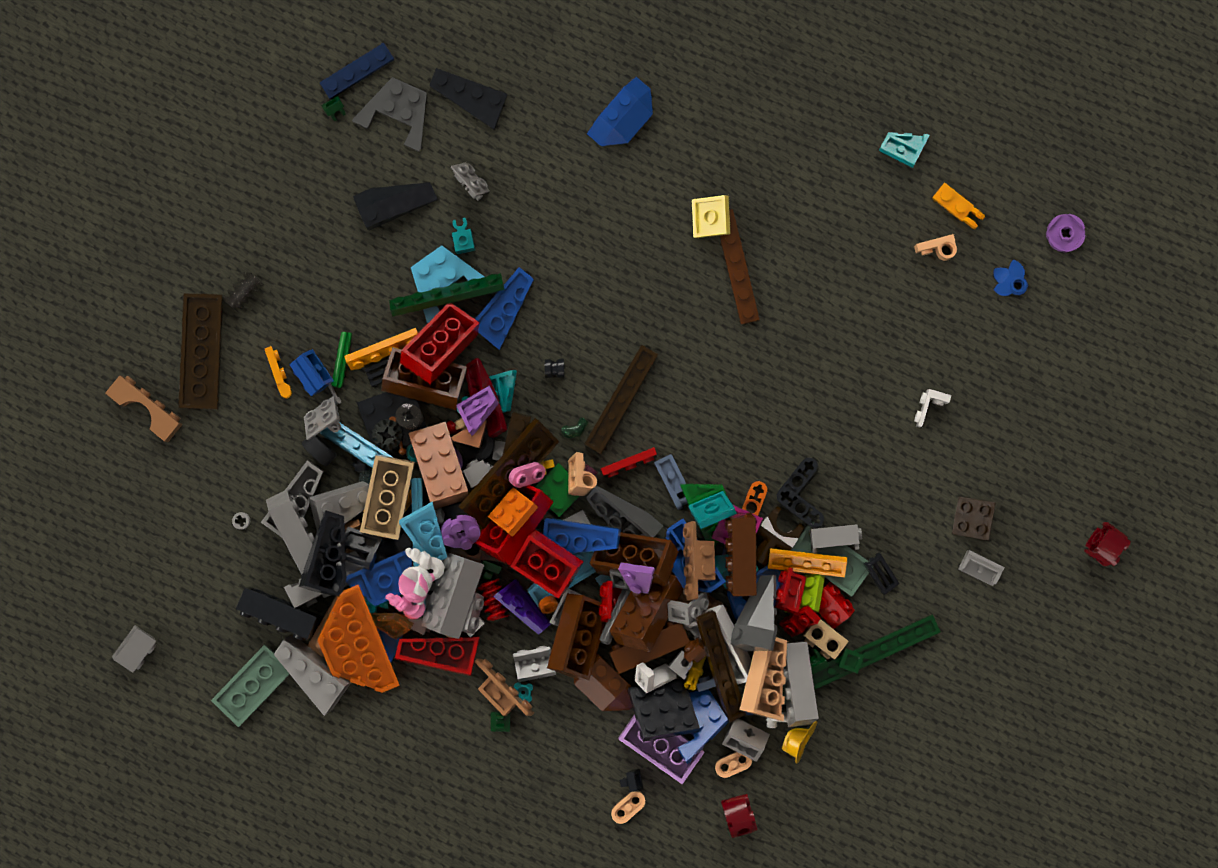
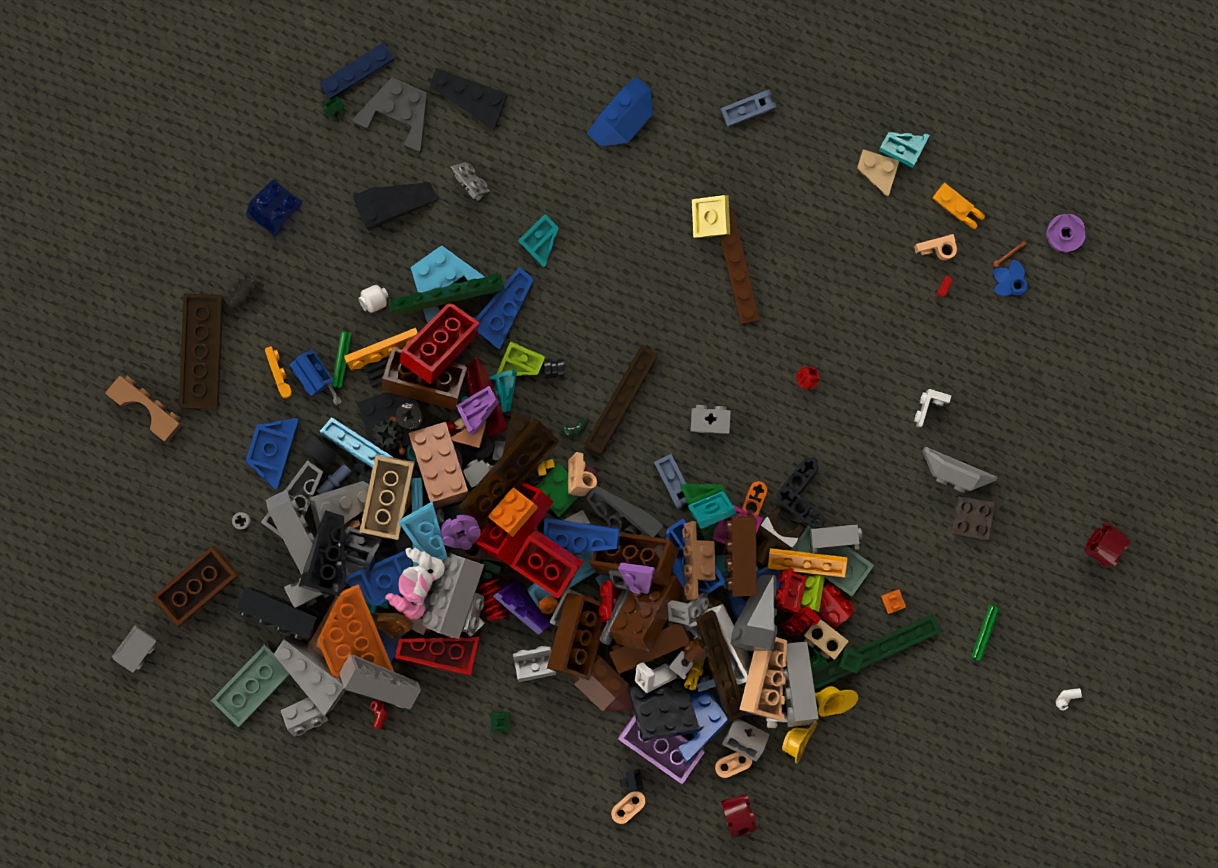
(196, 586): none -> reddish brown brick
(271, 449): none -> blue wing
(273, 207): none -> clear blue bracket
(302, 717): none -> light grey bracket
(322, 417): light grey hinge -> none
(334, 480): none -> sand blue pin
(373, 298): none -> white head
(378, 682): none -> light grey wedge
(380, 712): none -> red arm
(463, 238): teal brick -> none
(499, 693): medium nougat bracket -> none
(522, 360): none -> lime wing
(527, 688): teal plate -> none
(530, 474): bright pink plate -> none
(540, 239): none -> teal wing
(629, 463): red plate -> none
(700, 425): none -> light grey brick
(747, 108): none -> sand blue plate
(808, 377): none -> red gear
(834, 701): none -> yellow piece
(873, 561): black tile -> none
(878, 169): none -> tan wing
(893, 601): none -> orange tile
(944, 286): none -> red tile
(955, 472): none -> light grey wedge
(981, 568): light grey hinge -> none
(985, 632): none -> green axle
(996, 263): none -> dark orange hinge
(1065, 697): none -> white arm

